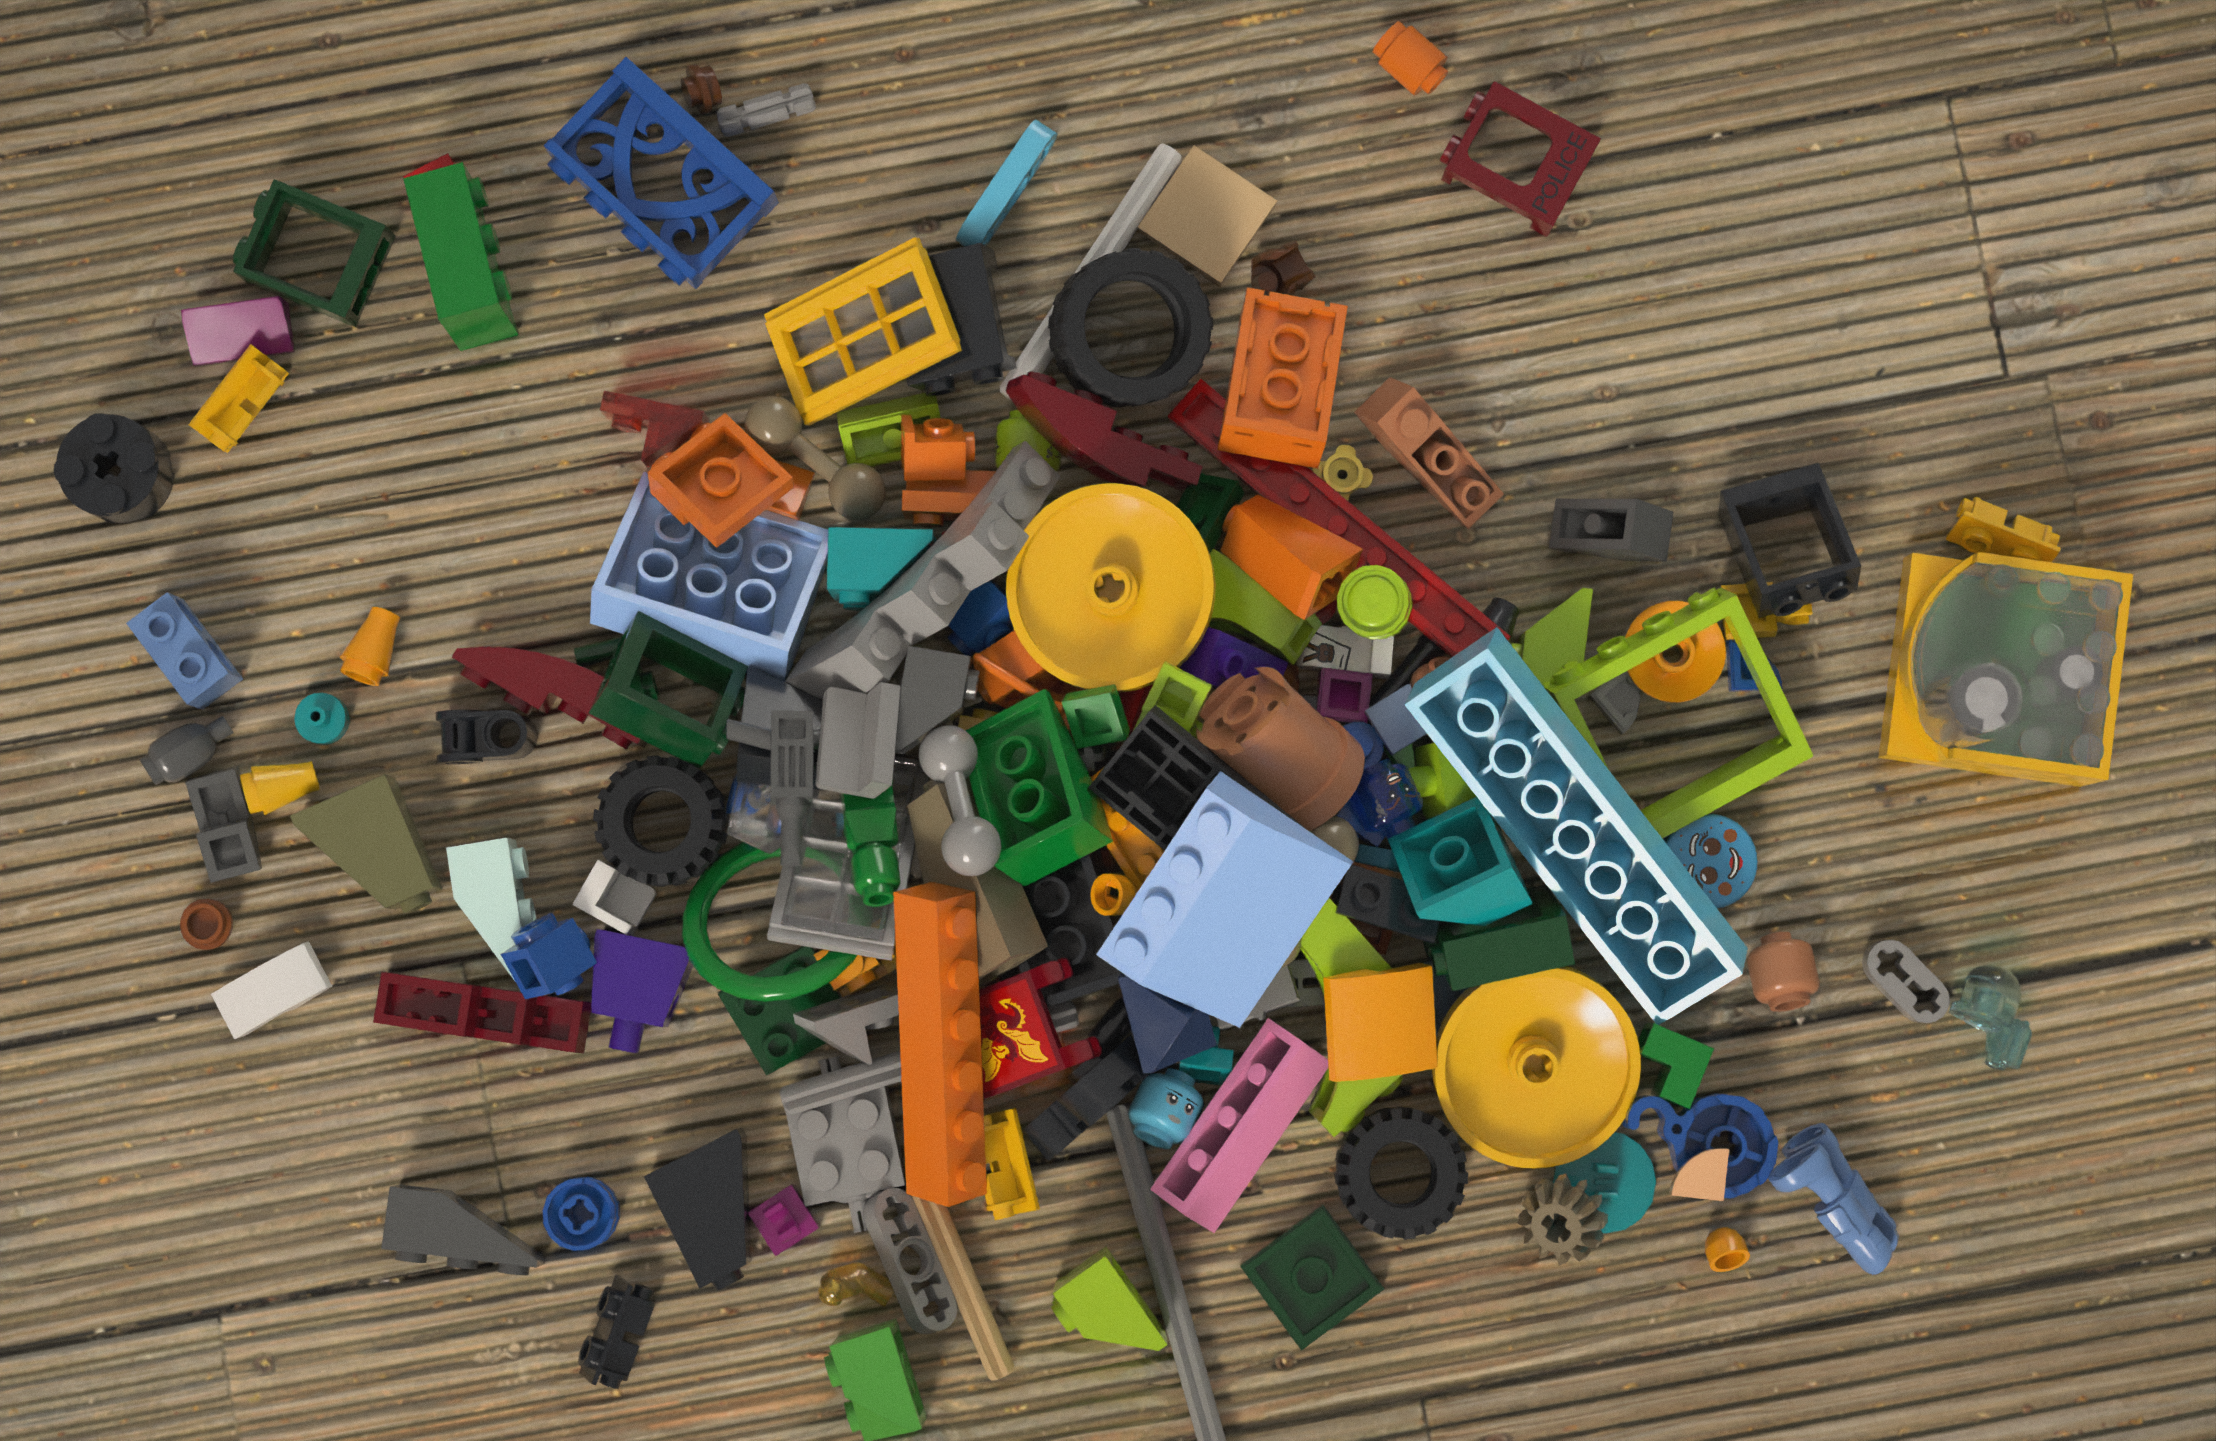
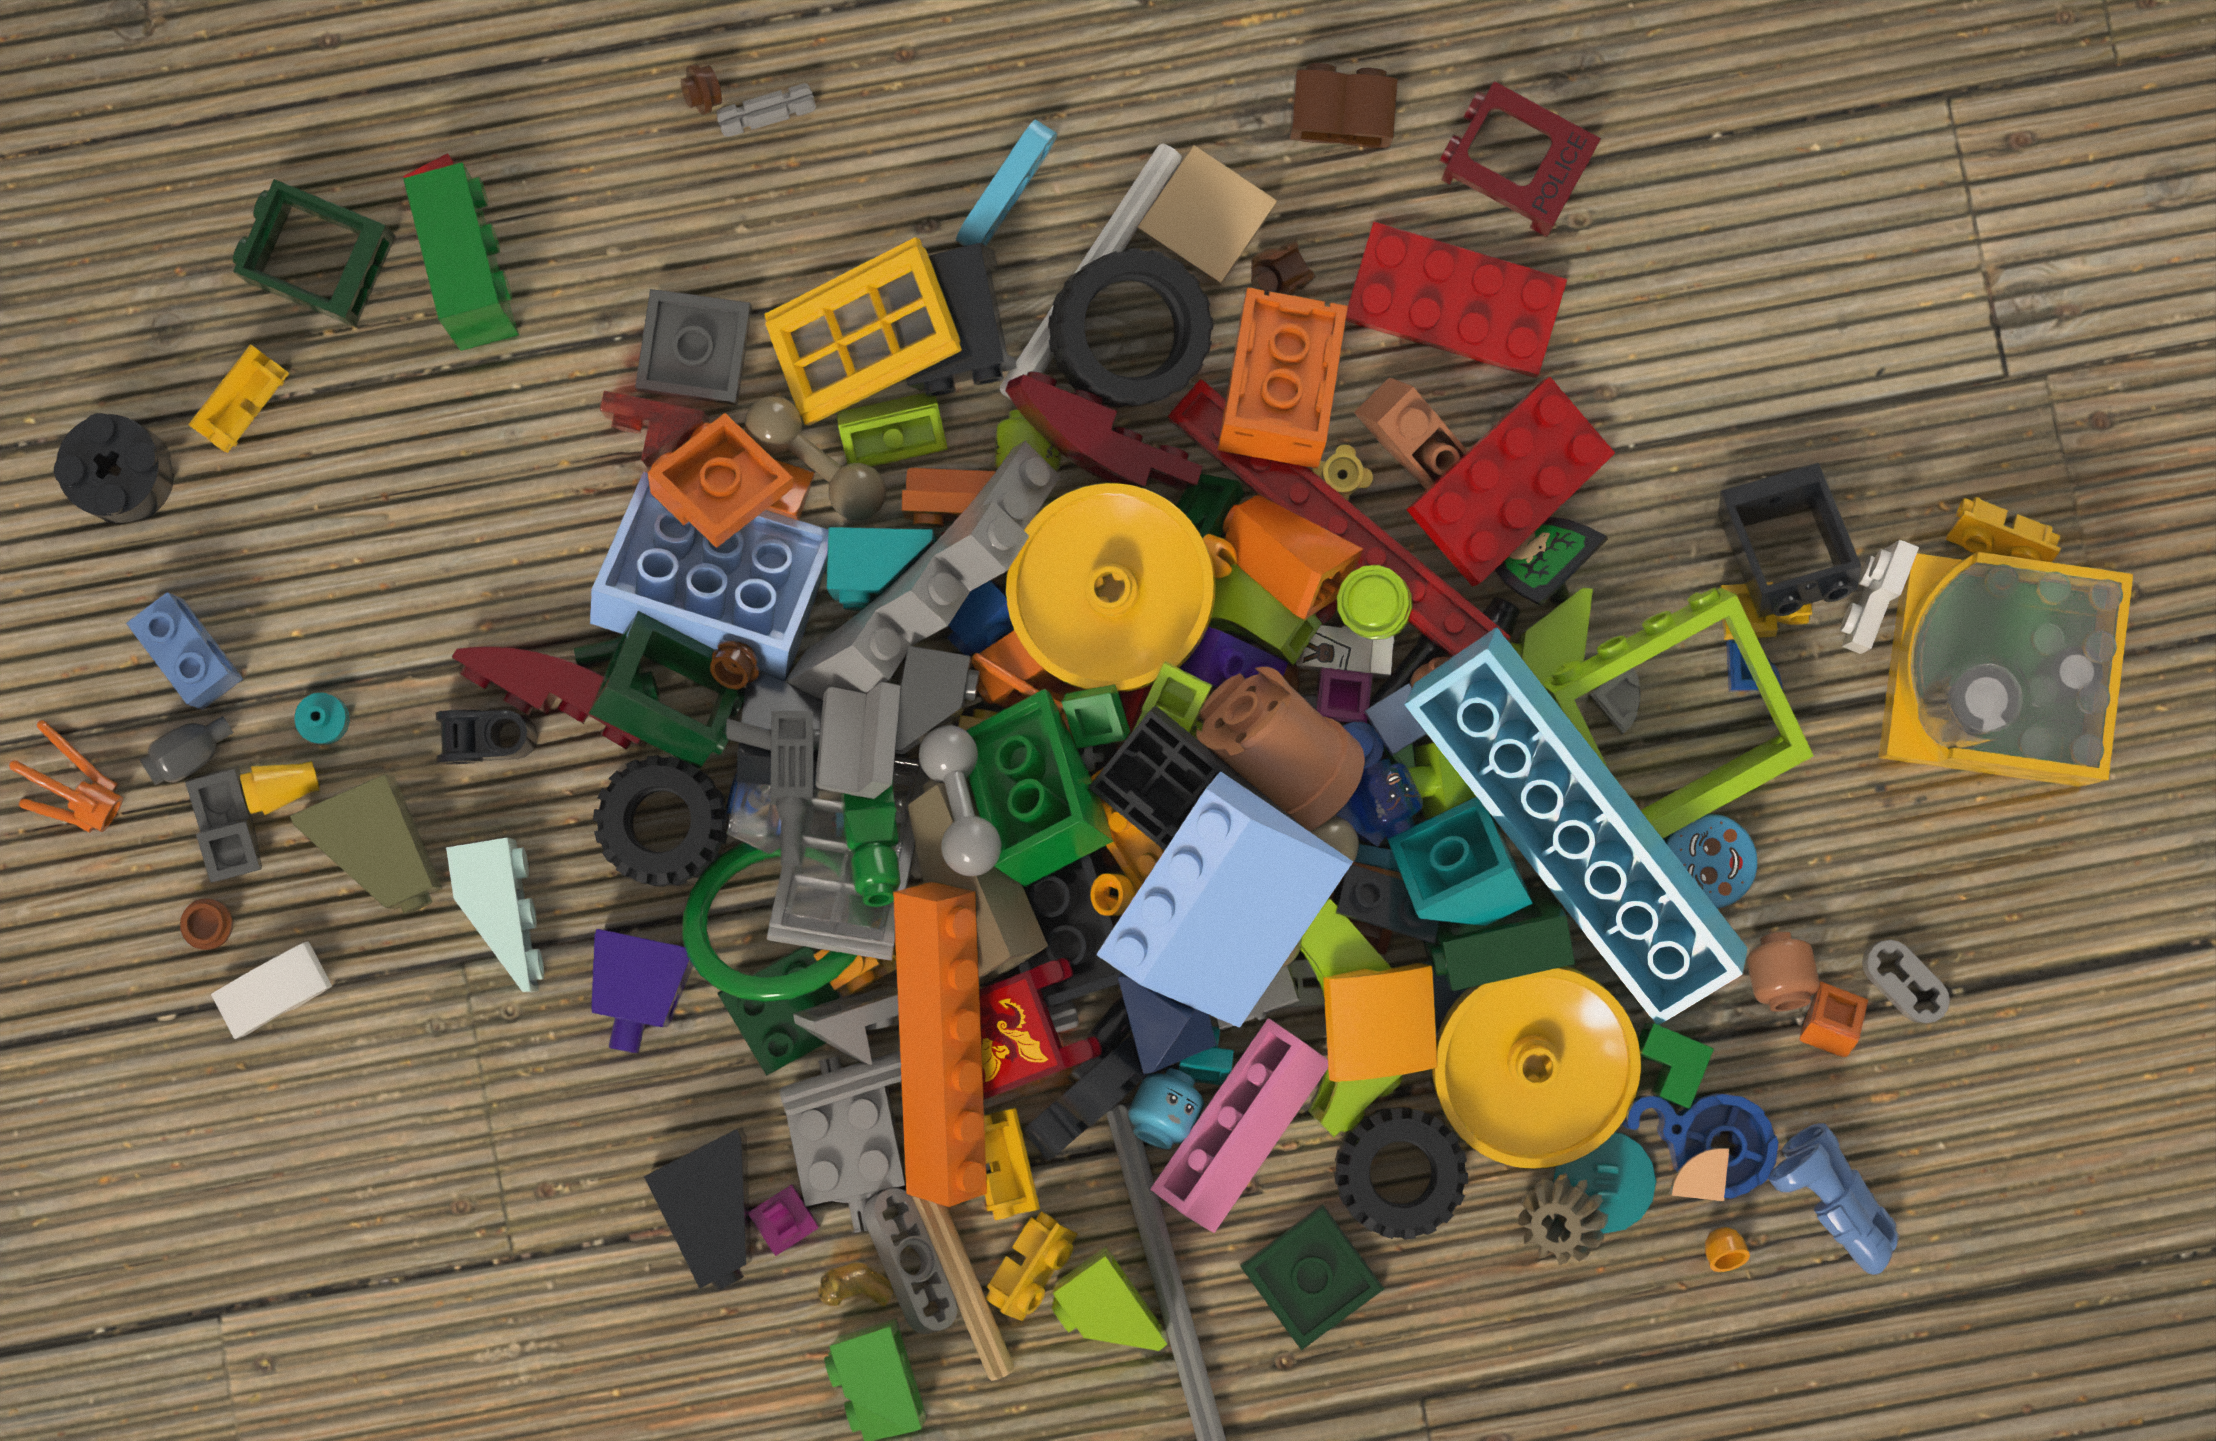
(93, 804): none -> orange plant
(227, 329): slope -> none
(371, 649): light orange cone -> none
(445, 1225): dark grey slope -> none
(482, 1012): dark red slope -> none
(548, 956): blue brick -> none
(581, 1213): blue wheel -> none
(606, 1350): black hinge -> none
(614, 898): white panel -> none
(654, 106): blue fence -> none
(693, 347): none -> dark grey plate
(734, 664): none -> reddish brown plate
(935, 449): orange brick -> none
(1019, 1287): none -> yellow hinge
(1222, 555): none -> light orange hinge
(1343, 107): none -> reddish brown brick
(1411, 59): orange brick -> none
(1455, 300): none -> red plate
(1510, 481): none -> red plate
(1549, 559): none -> shield
(1612, 529): dark grey slope -> none
(1695, 671): light orange dish -> none
(1834, 1020): none -> orange slope
(1883, 581): none -> white plate
(1991, 1005): clear light blue piece -> none

